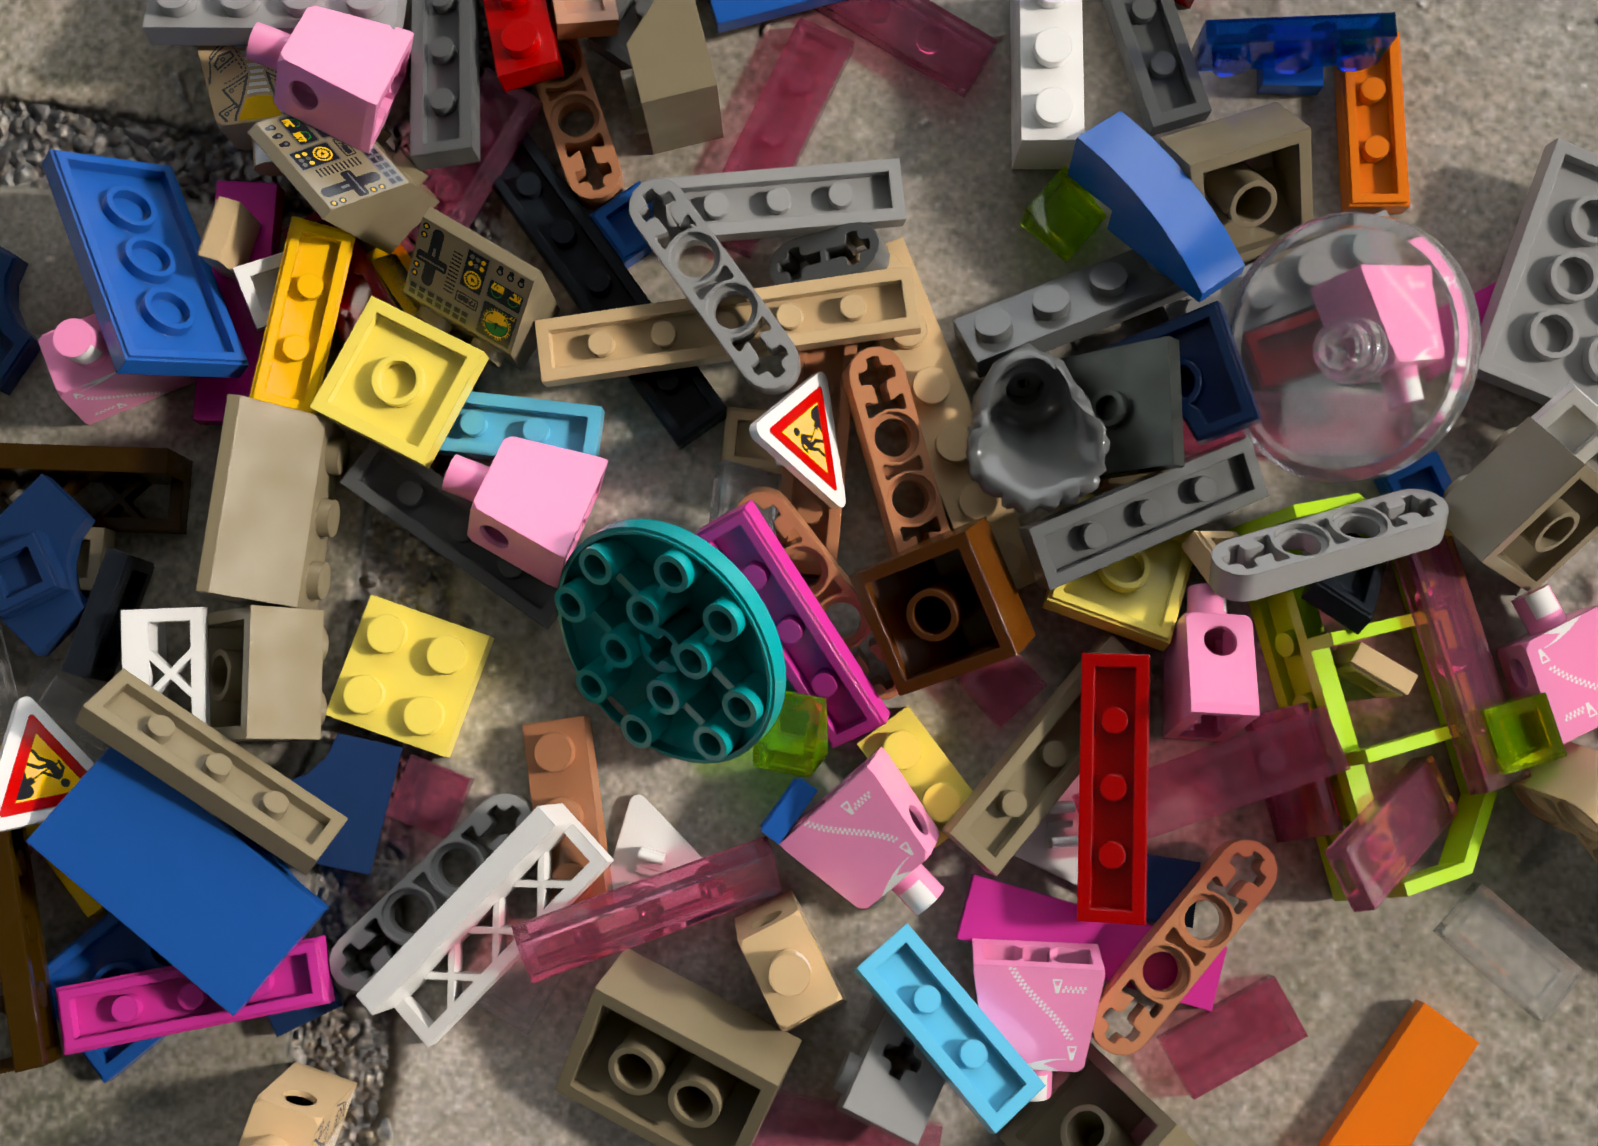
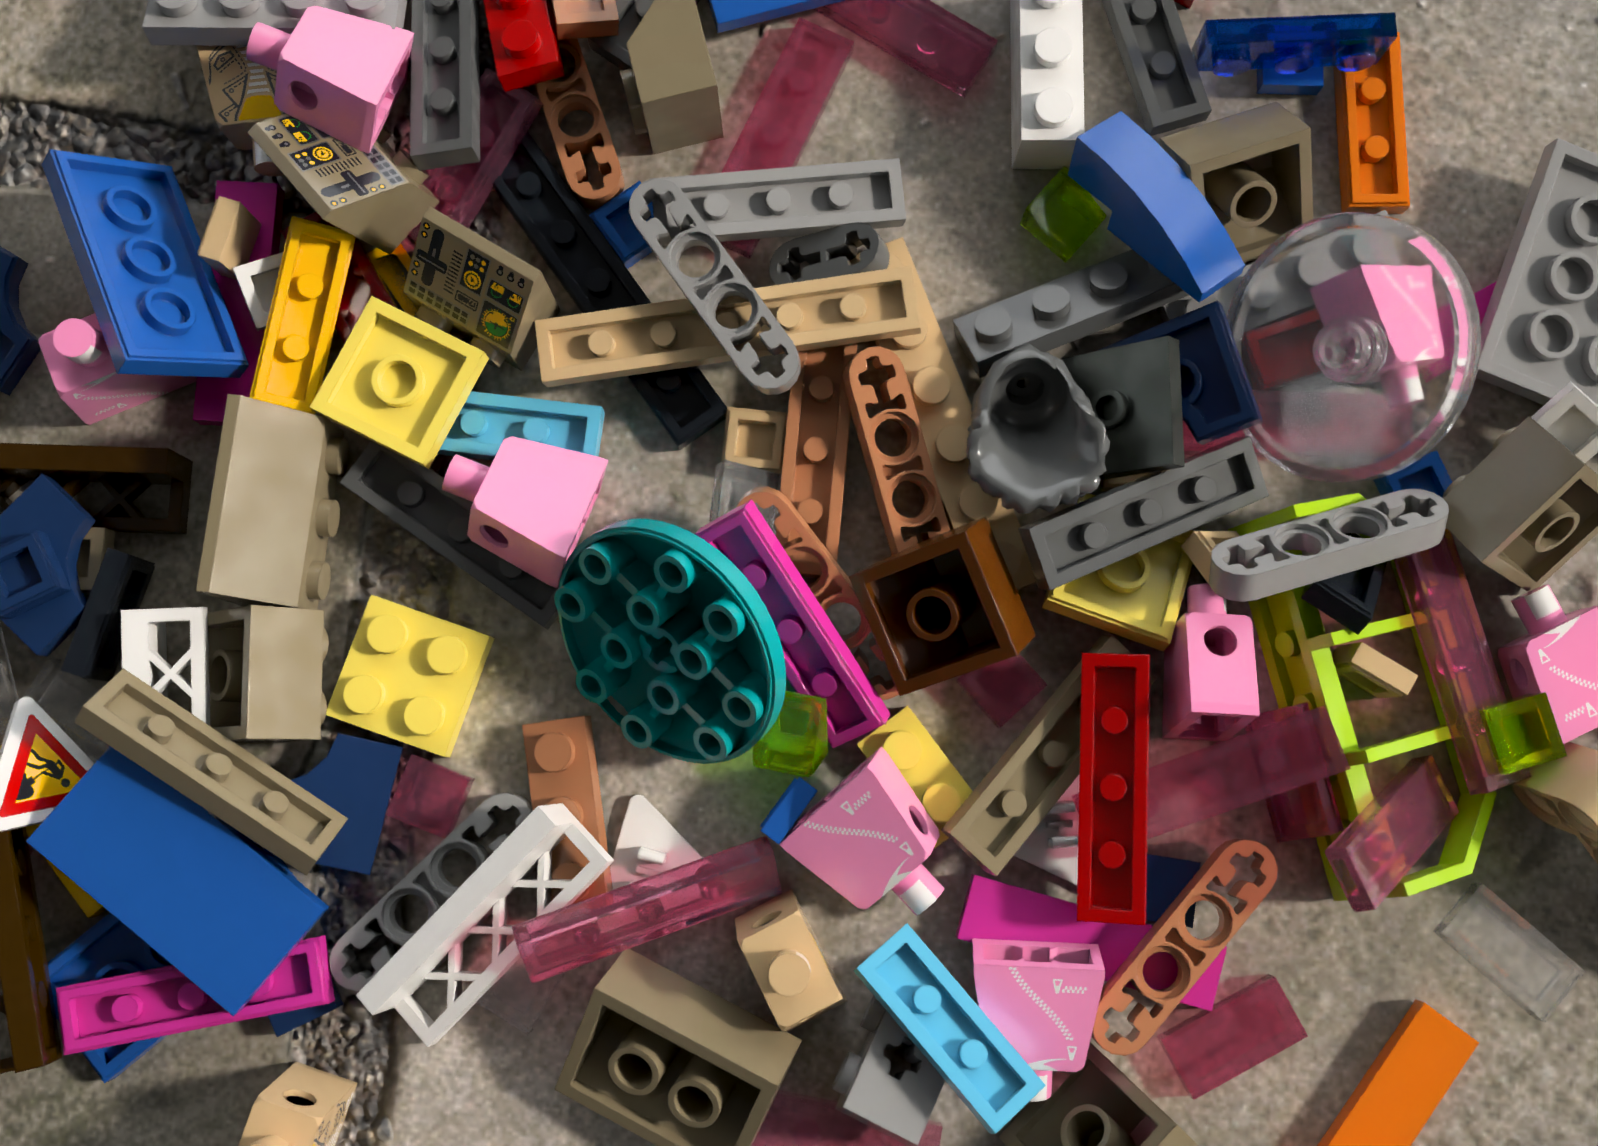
(803, 438): piece -> none

